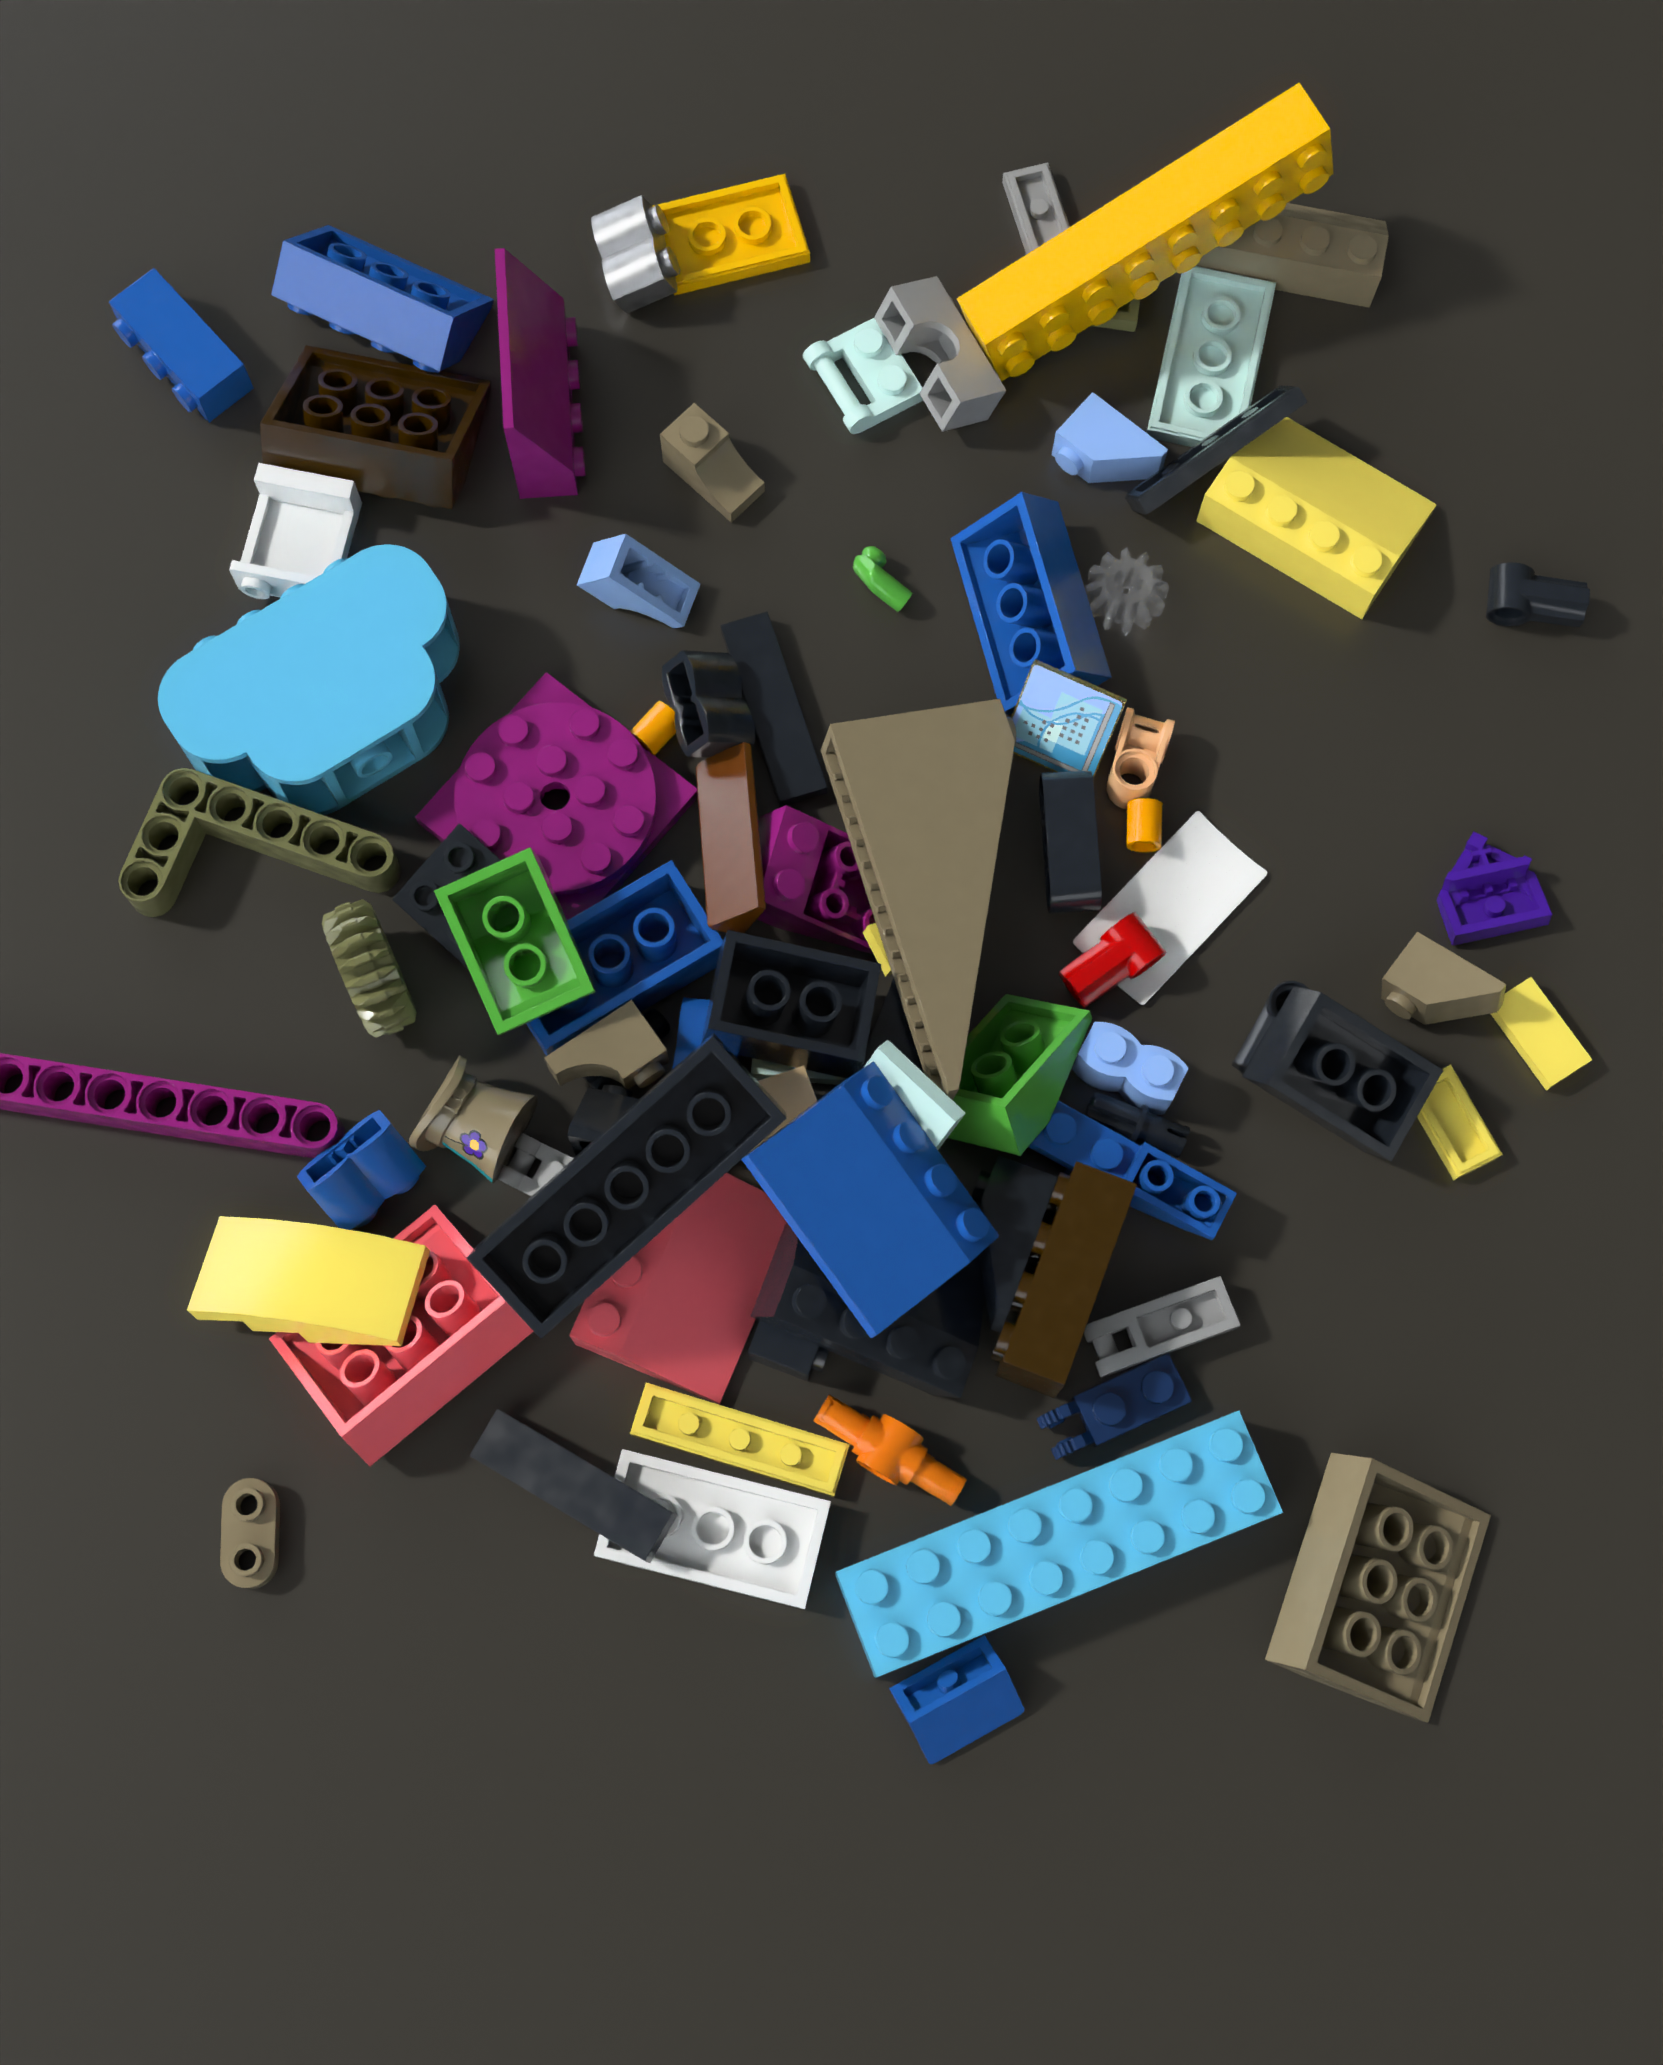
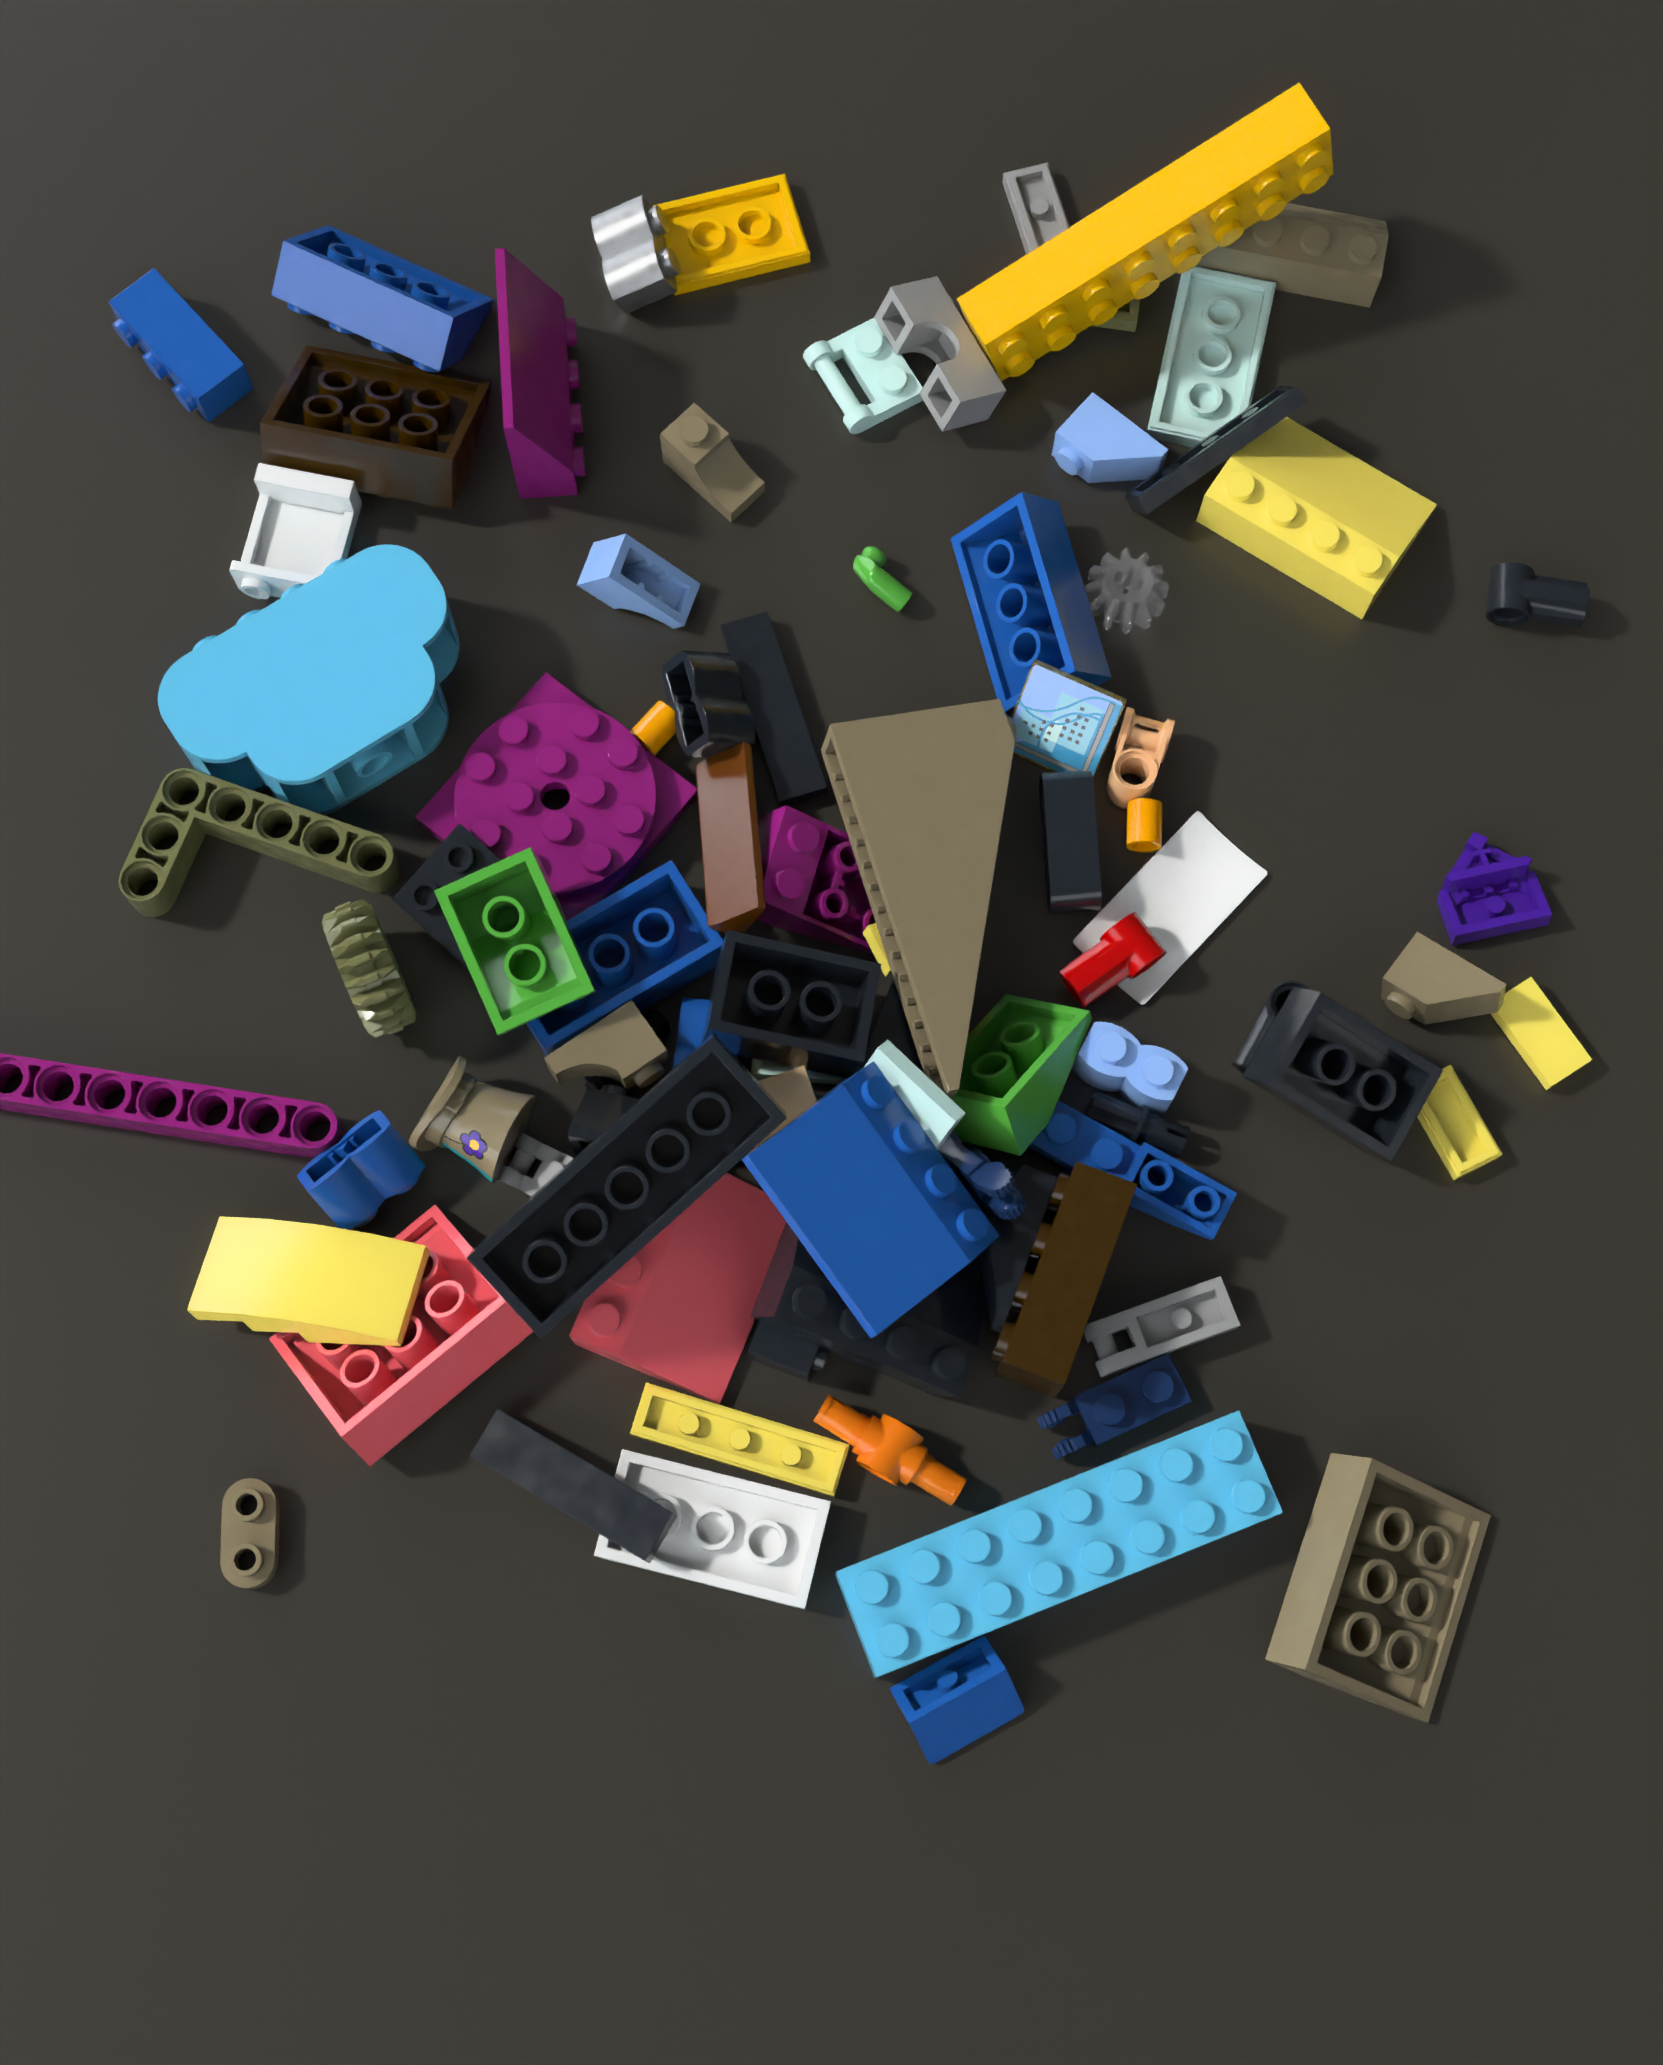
(986, 1182): none -> dark blue hinge

